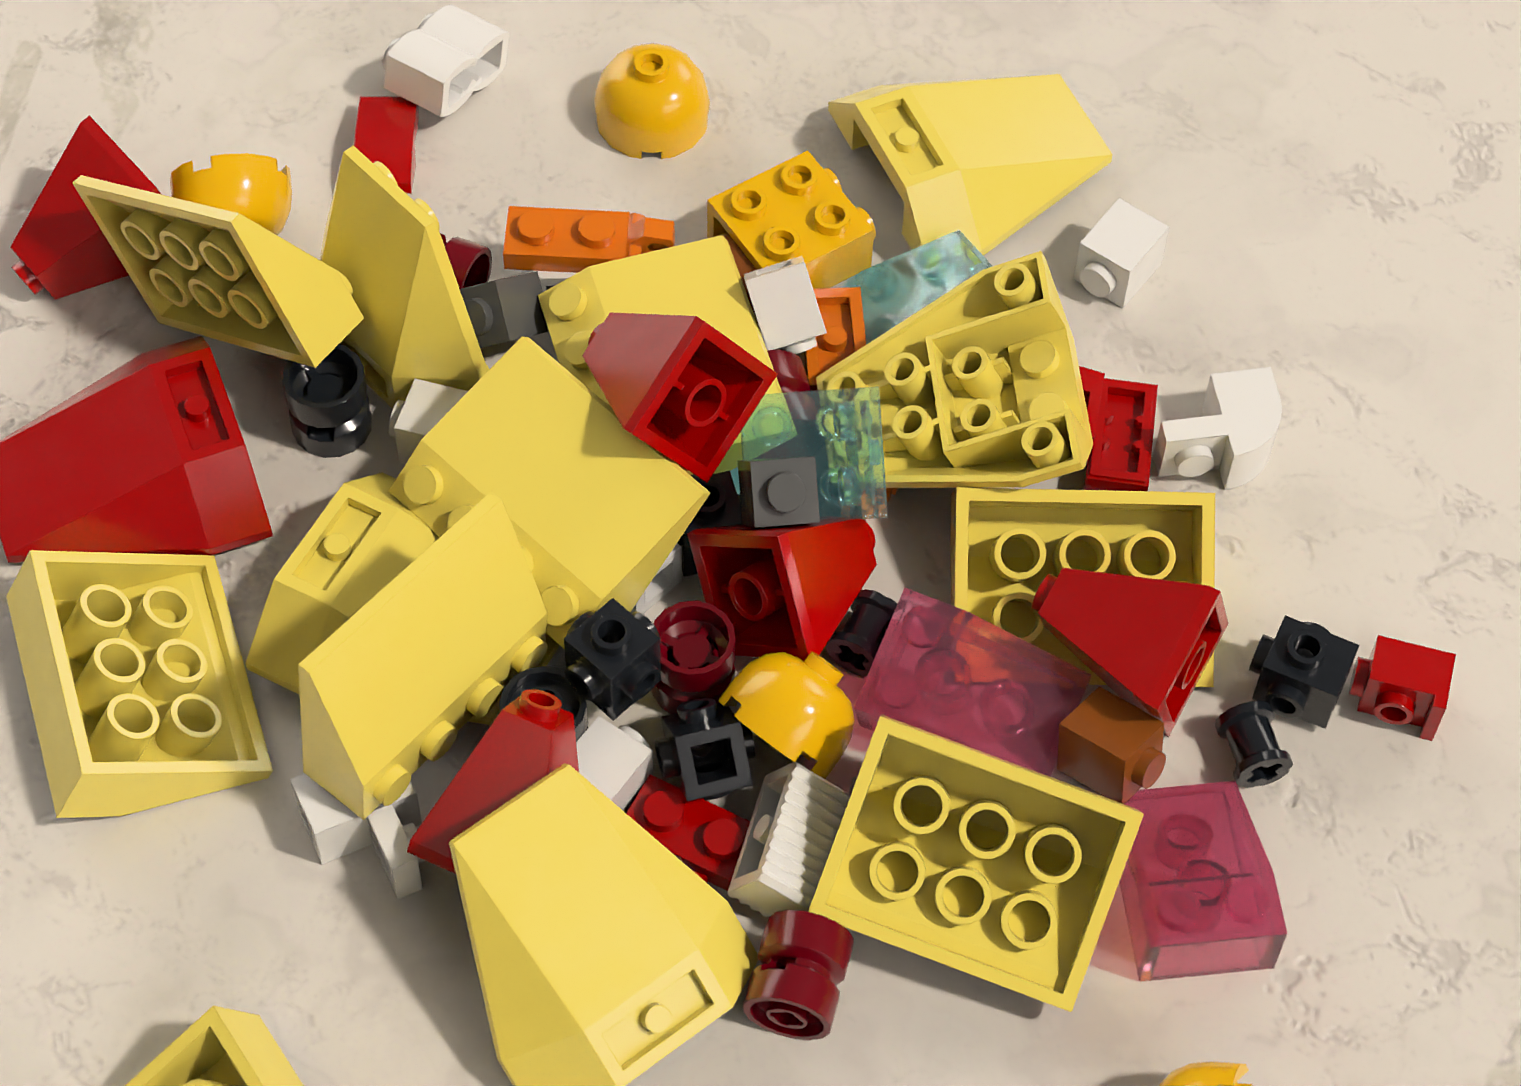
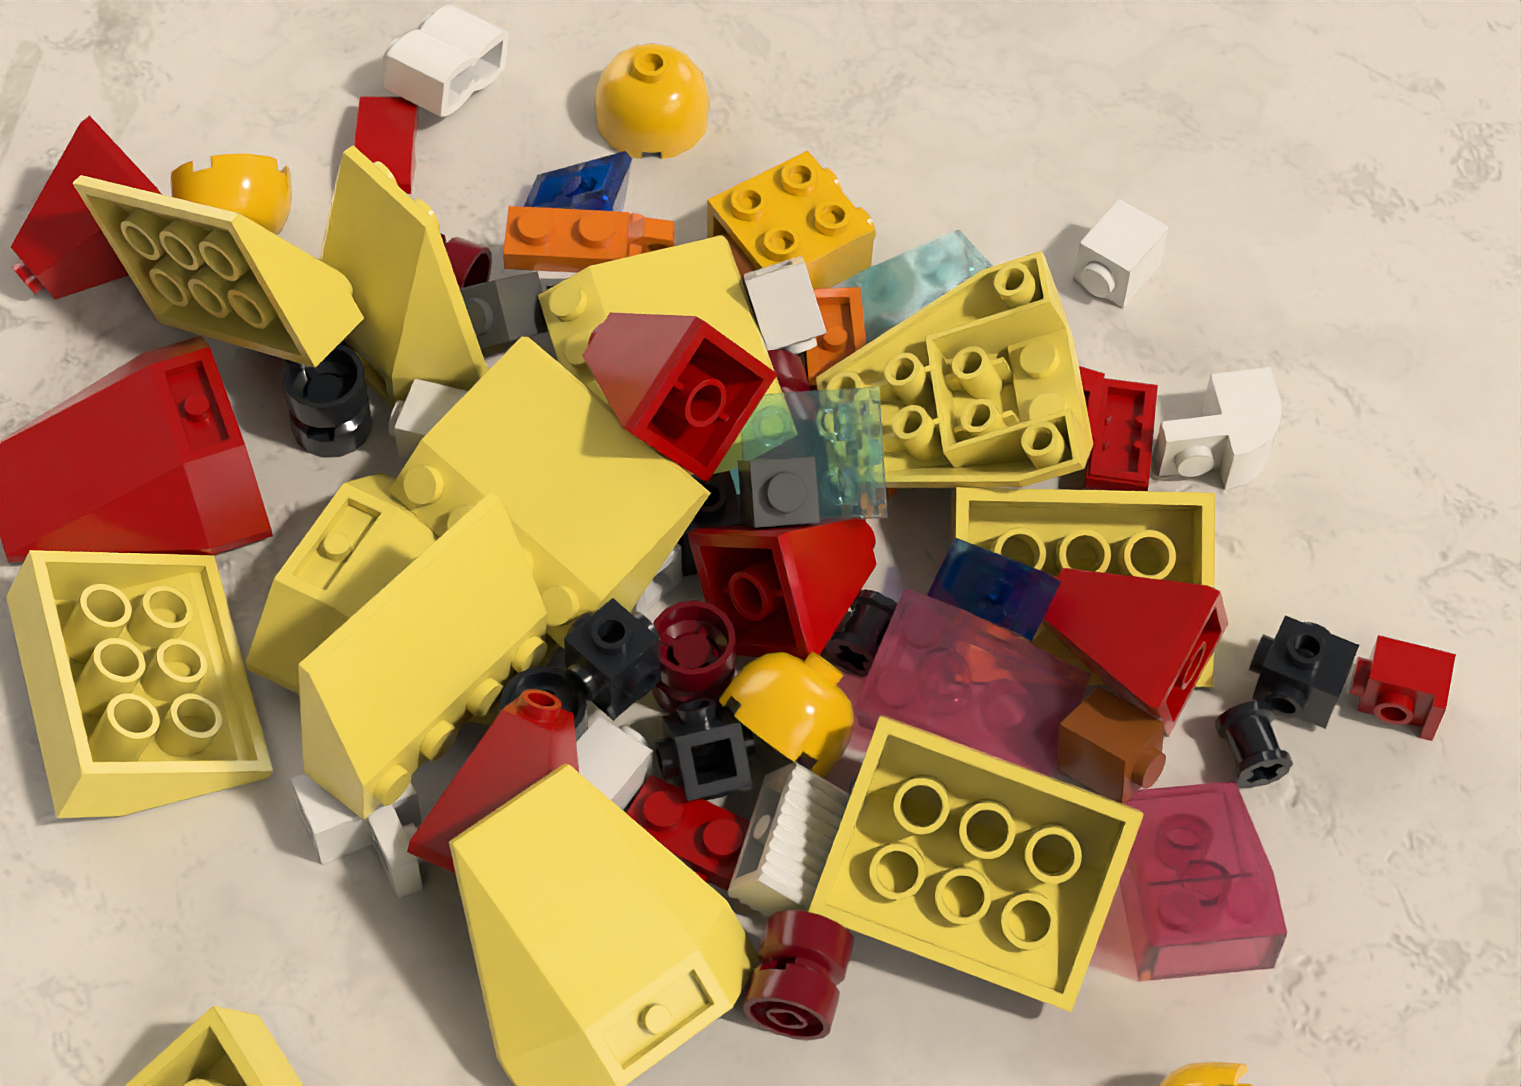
(584, 186): none -> clear blue slope
(974, 151): light yellow wedge -> none
(994, 588): none -> clear blue slope

